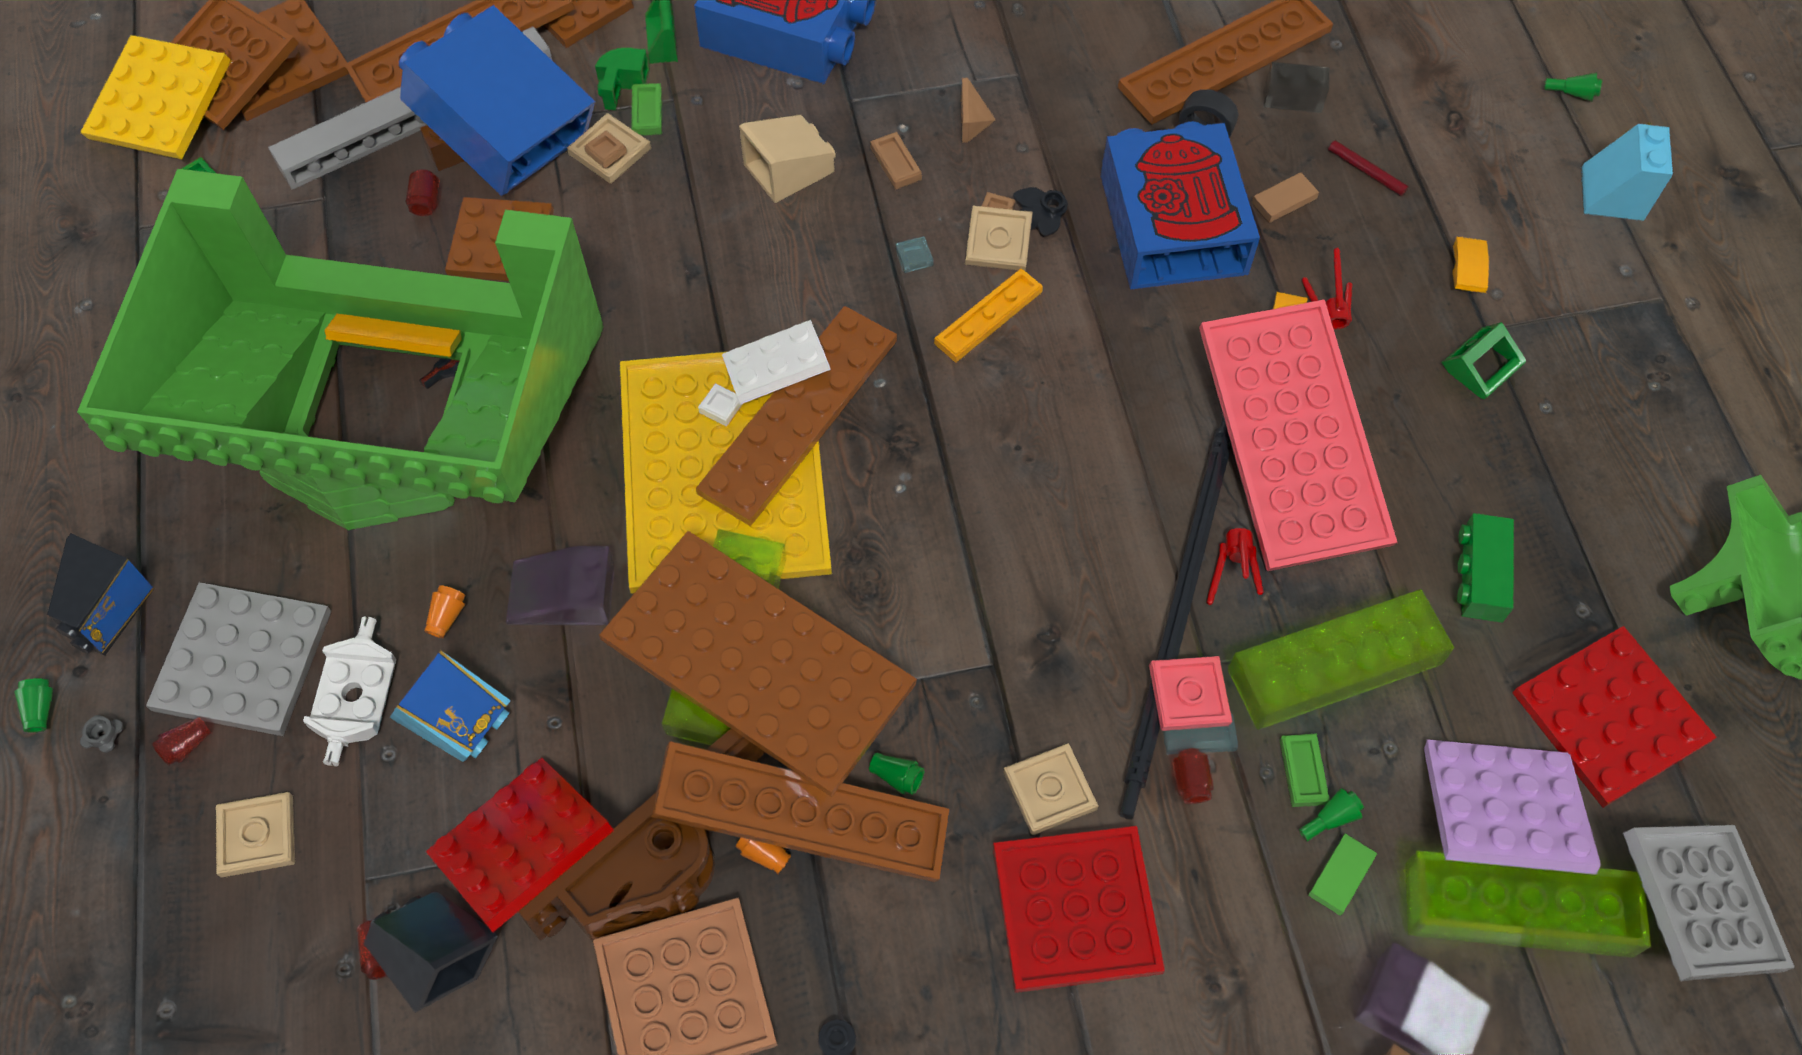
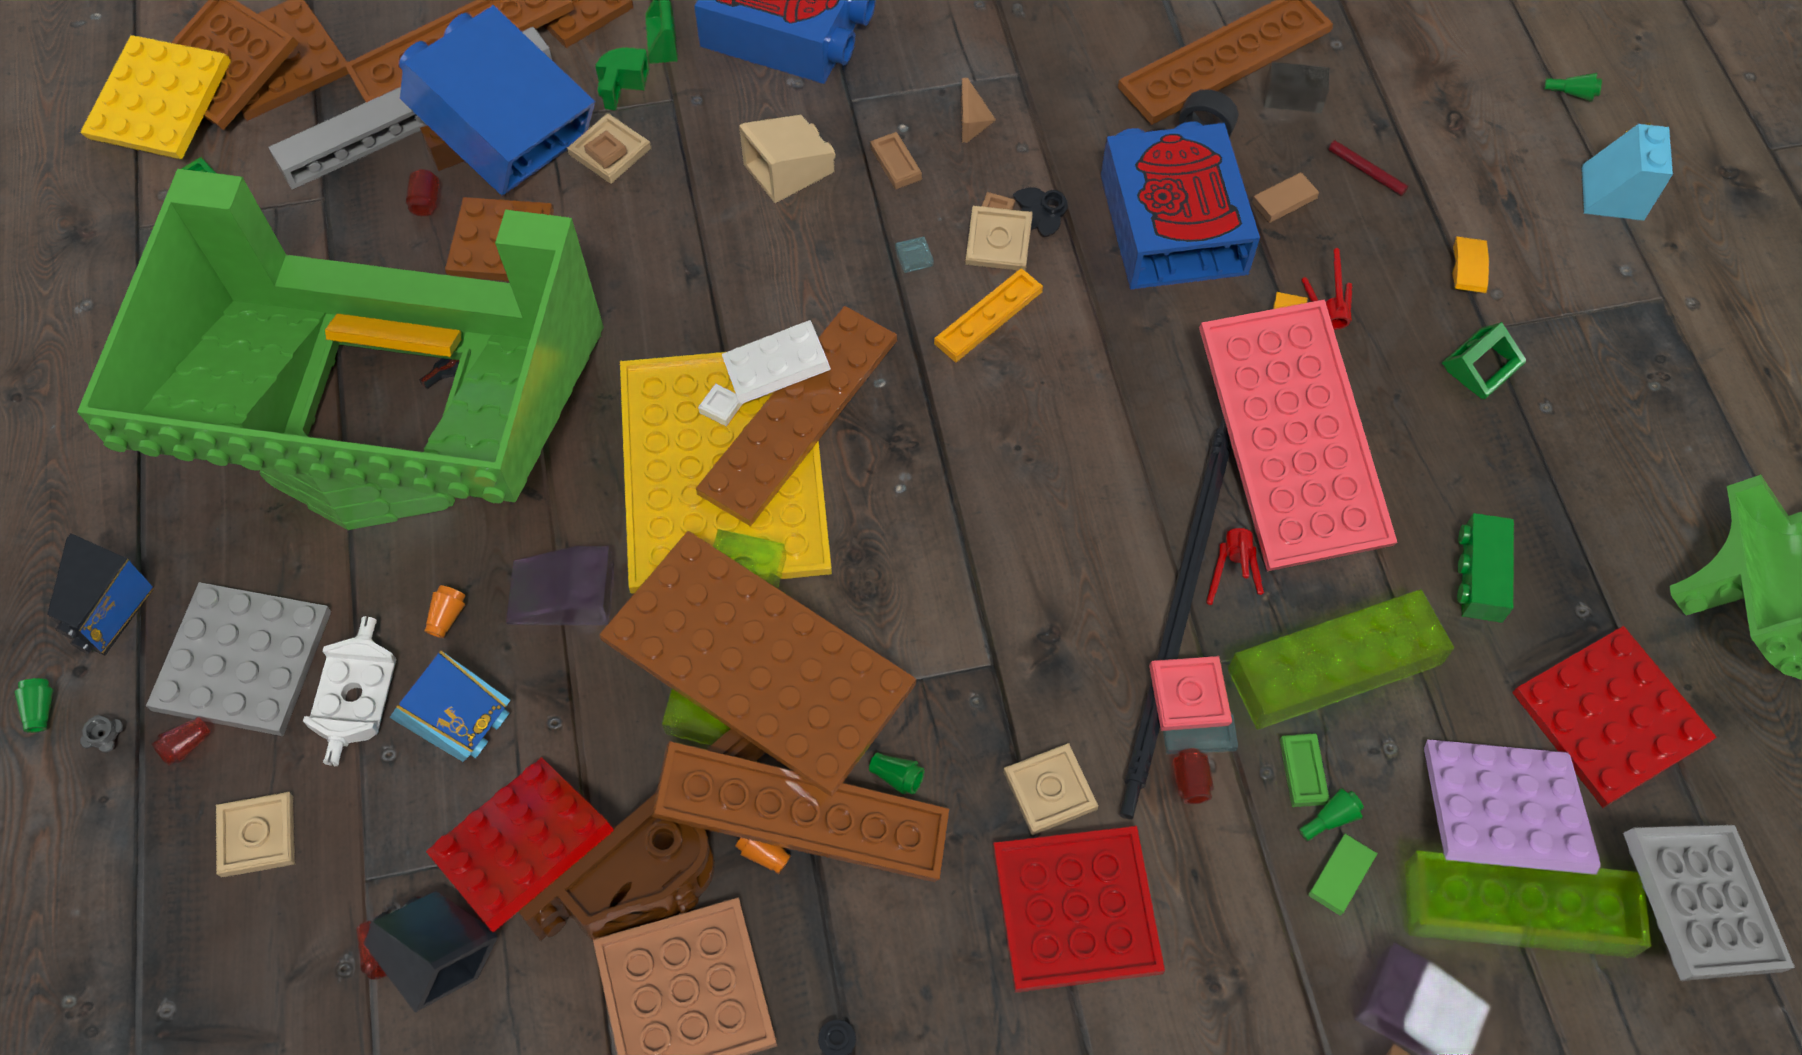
(647, 109): bright green tile -> none

